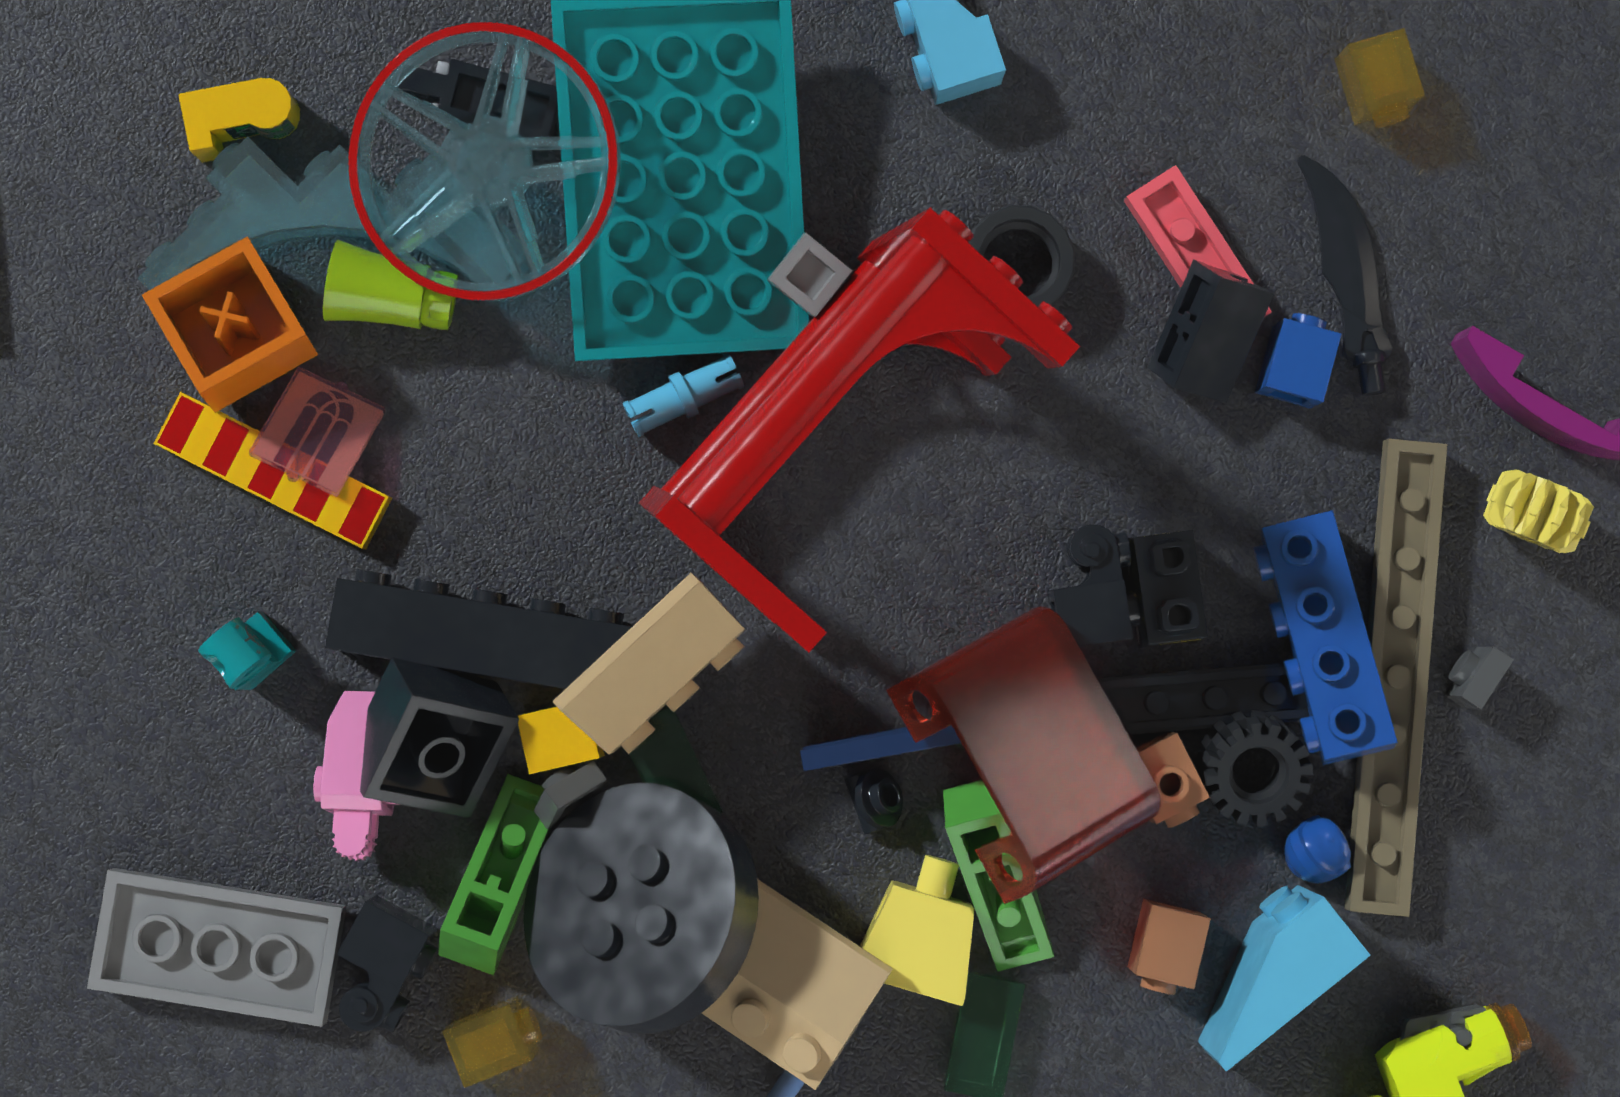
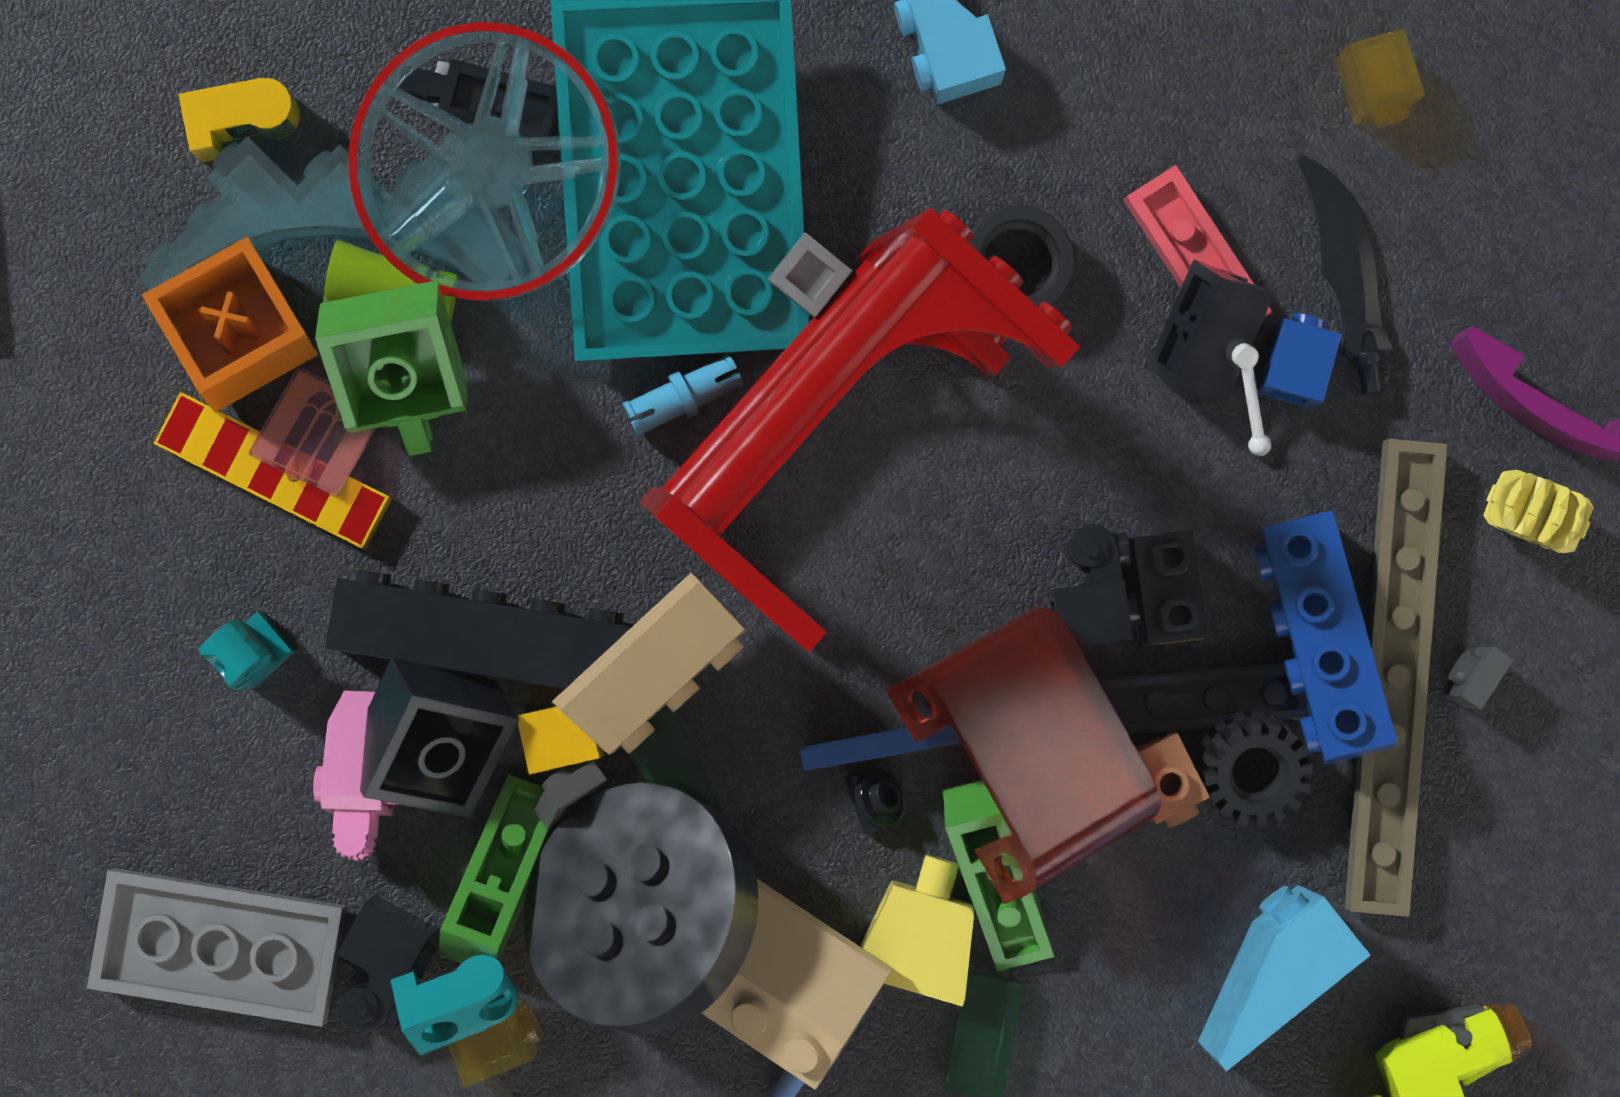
(393, 361): none -> bright green hinge
(454, 1003): none -> teal leg
(1168, 946): nougat brick -> none
(1246, 357): none -> white hinge
(1317, 850): blue piece -> none

